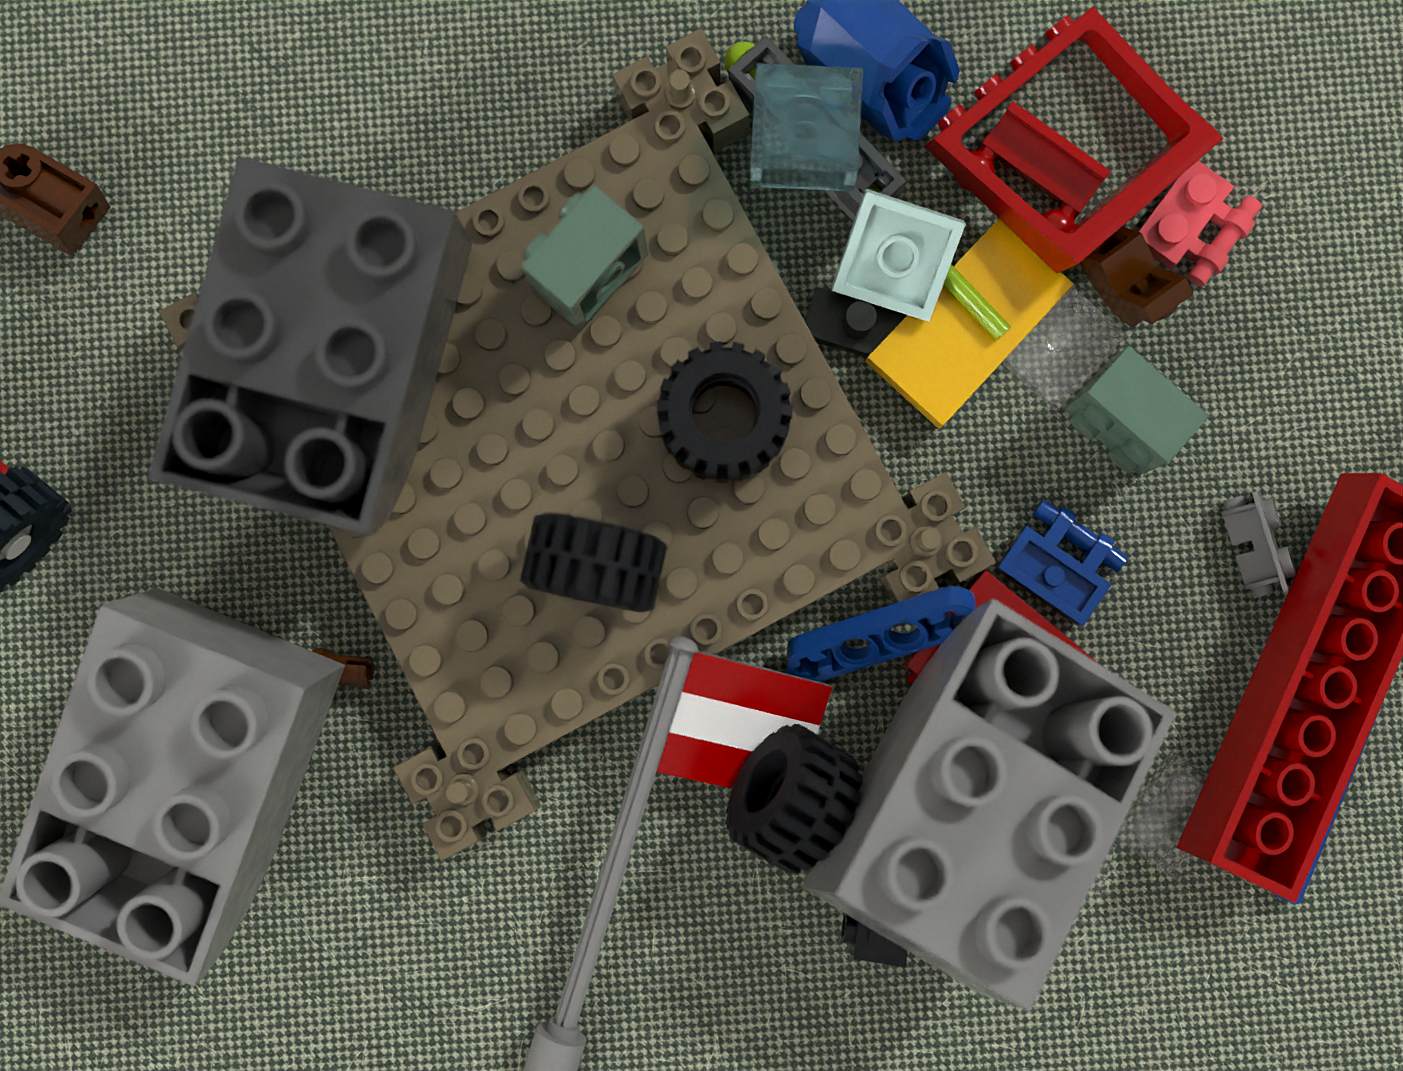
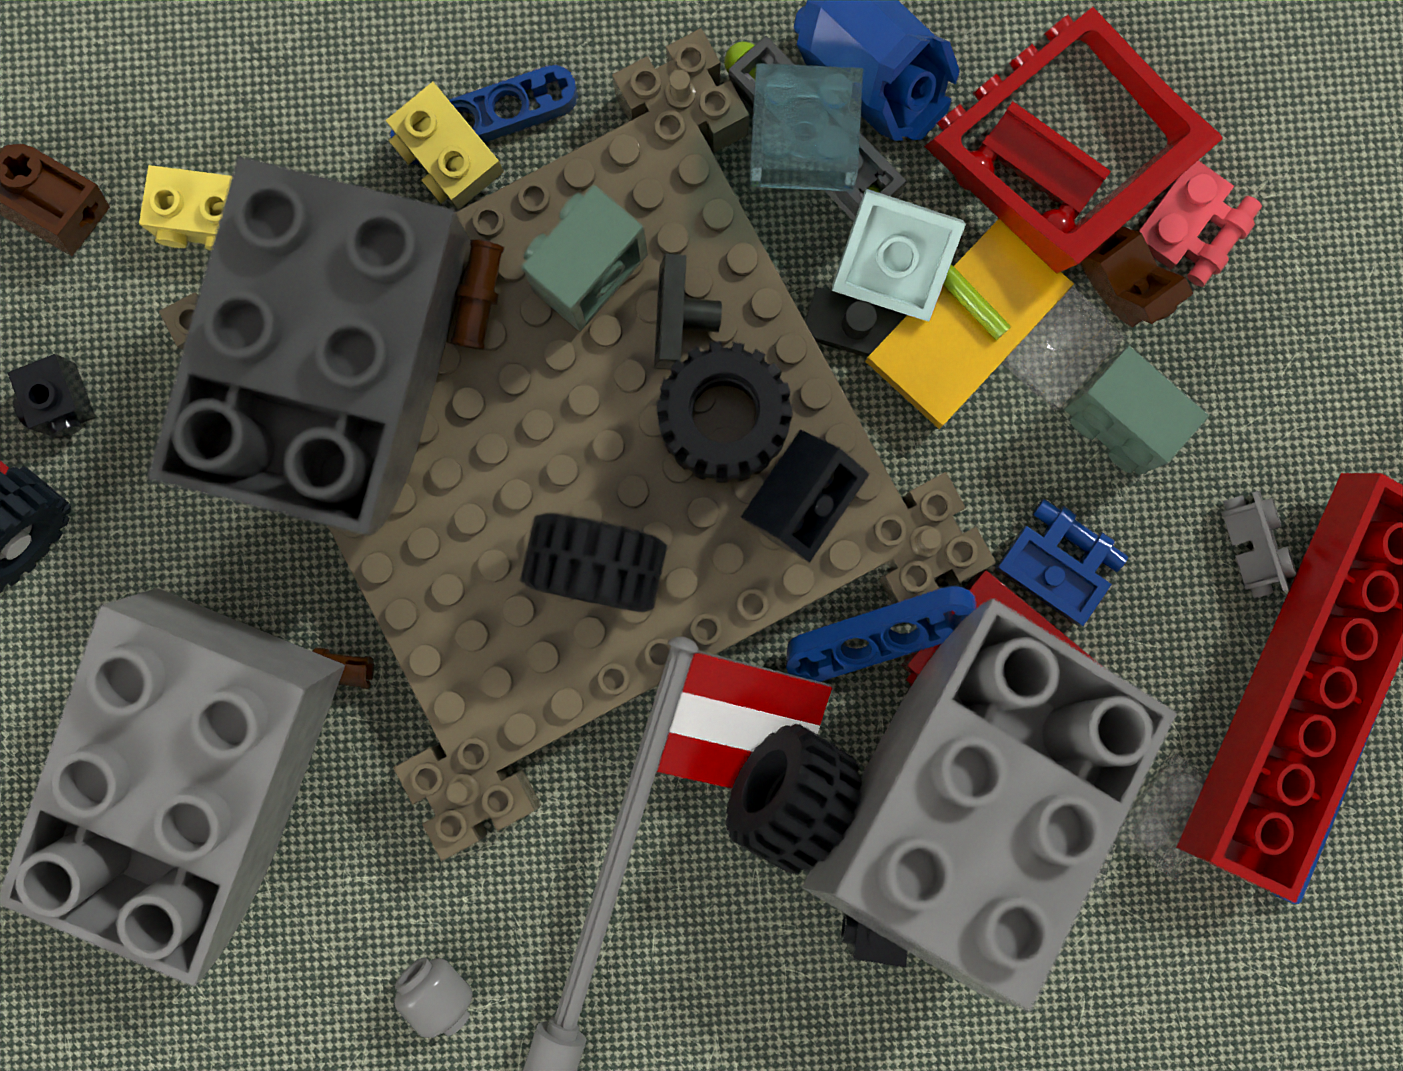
(51, 397): none -> black brick
(183, 205): none -> light yellow brick
(433, 997): none -> light grey head
(444, 145): none -> light yellow brick
(477, 294): none -> reddish brown pin
(483, 101): none -> blue beam
(679, 313): none -> pearl dark grey tile
(805, 495): none -> black brick

